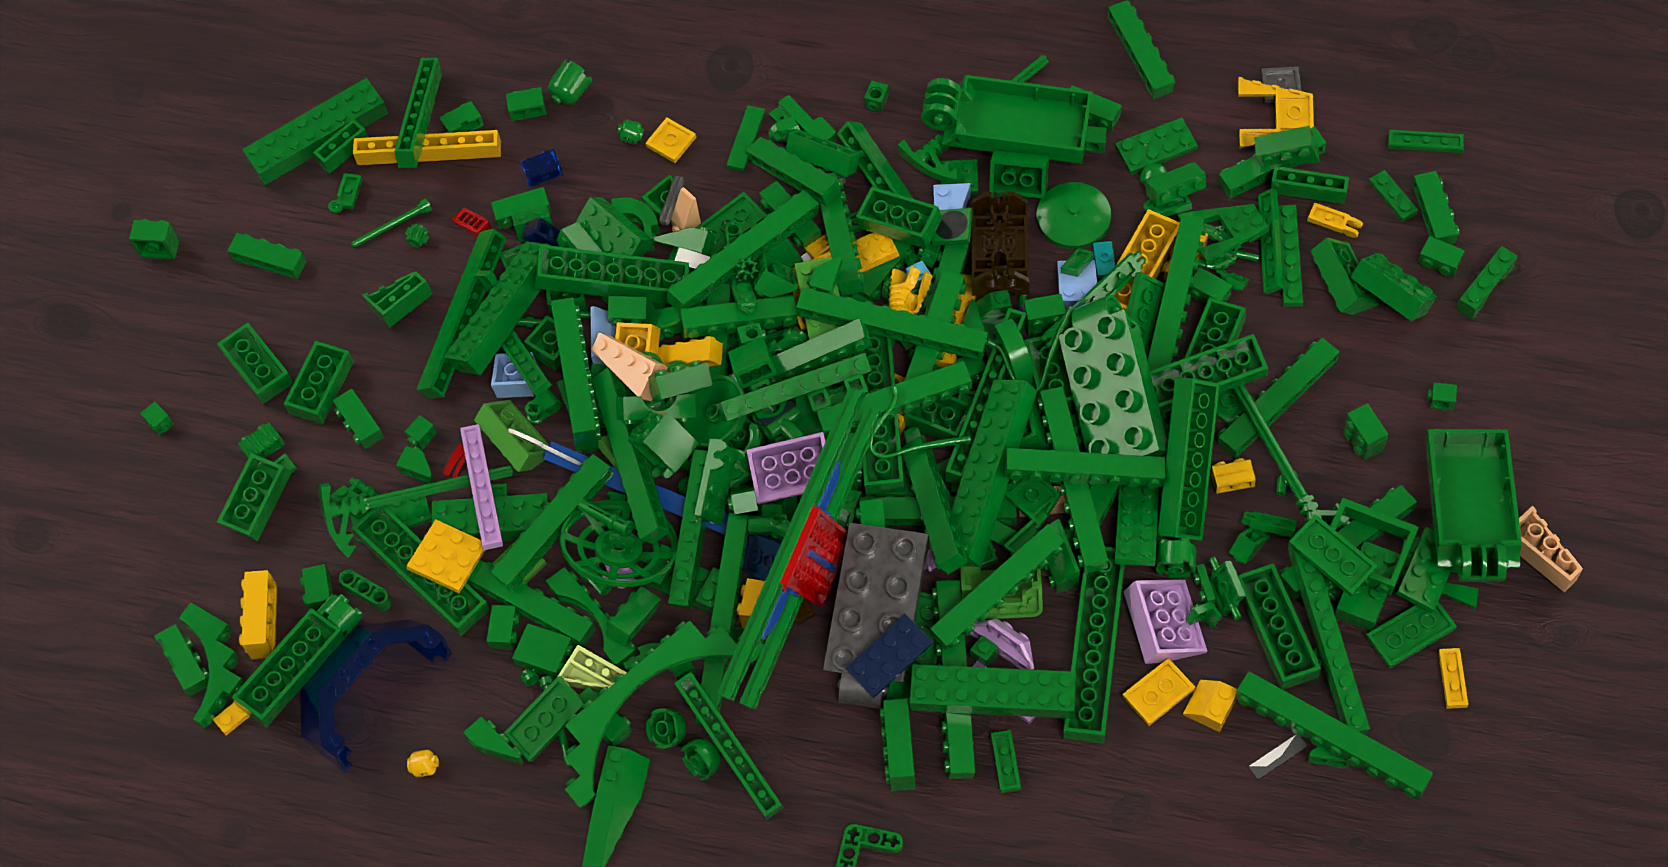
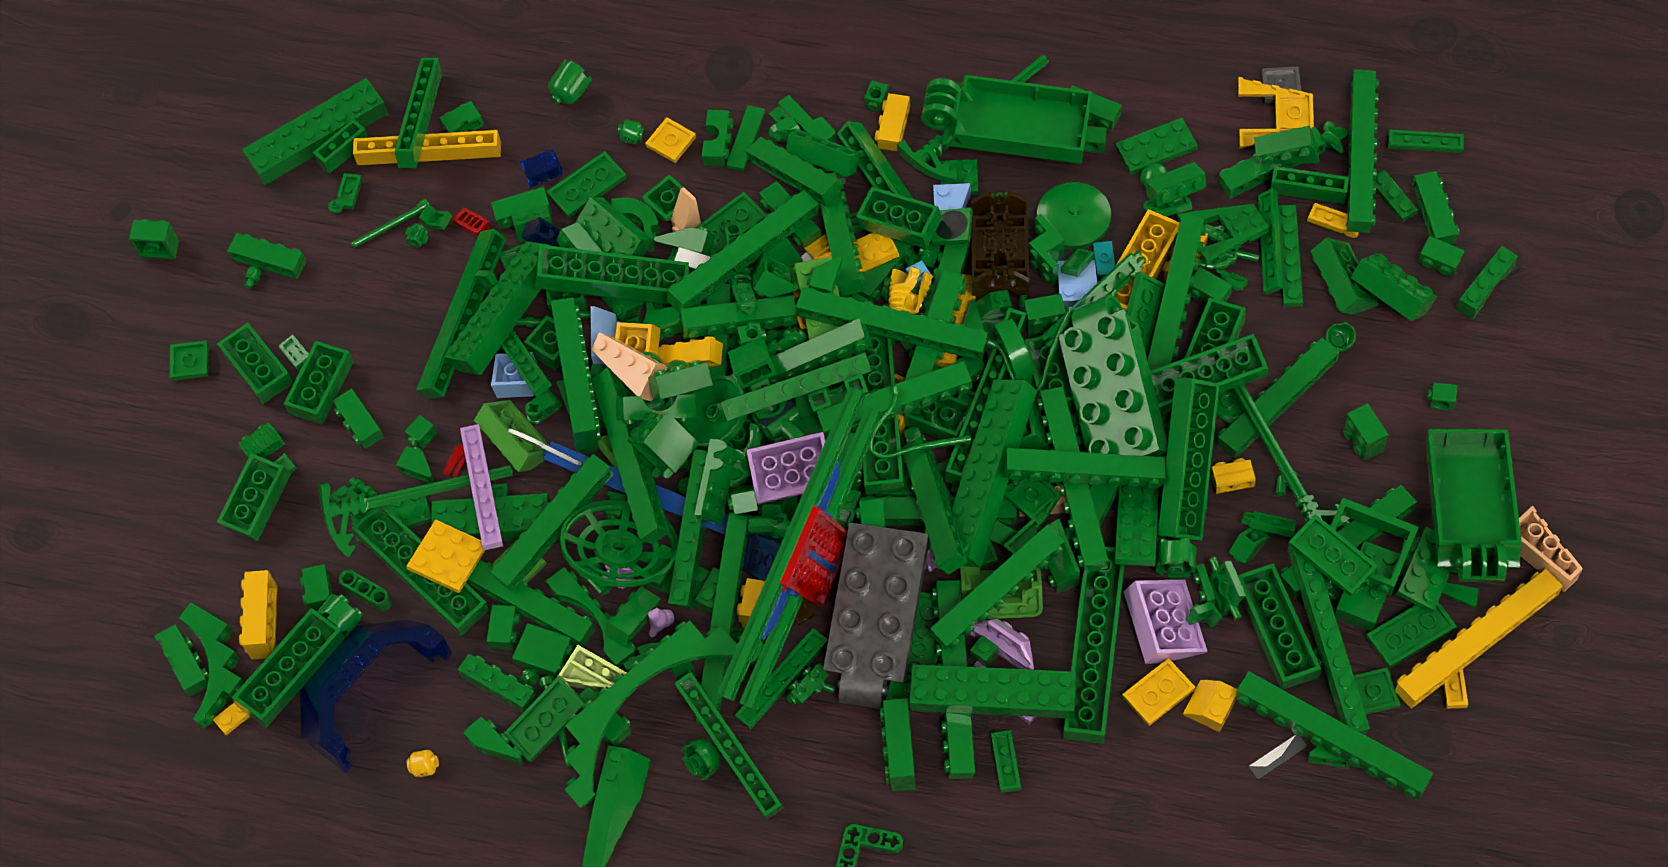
(157, 418): green brick -> none
(189, 360): none -> green plate
(252, 276): none -> green cylinder
(294, 351): none -> plate
(398, 299): green wedge -> none
(434, 218): none -> green bracket
(494, 682): none -> green brick
(526, 104): green brick -> none
(588, 181): none -> green plate
(613, 521): green pin -> none
(626, 309): green brick -> none
(659, 620): none -> lavender animal
(666, 727): green cylinder -> none
(671, 200): dark grey axle -> none
(715, 151): none -> green arch
(740, 268): green gear -> none
(783, 677): none -> green plate
(812, 681): none -> green brick
(889, 655): dark blue plate -> none
(892, 121): none -> yellow brick
(1019, 173): green brick -> none
(1046, 250): none -> green bracket
(1140, 49): green brick -> none
(1334, 136): none -> green animal
(1341, 336): none -> green hair
(1361, 151): none -> green brick
(1376, 691): none -> green plate
(1478, 638): none -> yellow brick

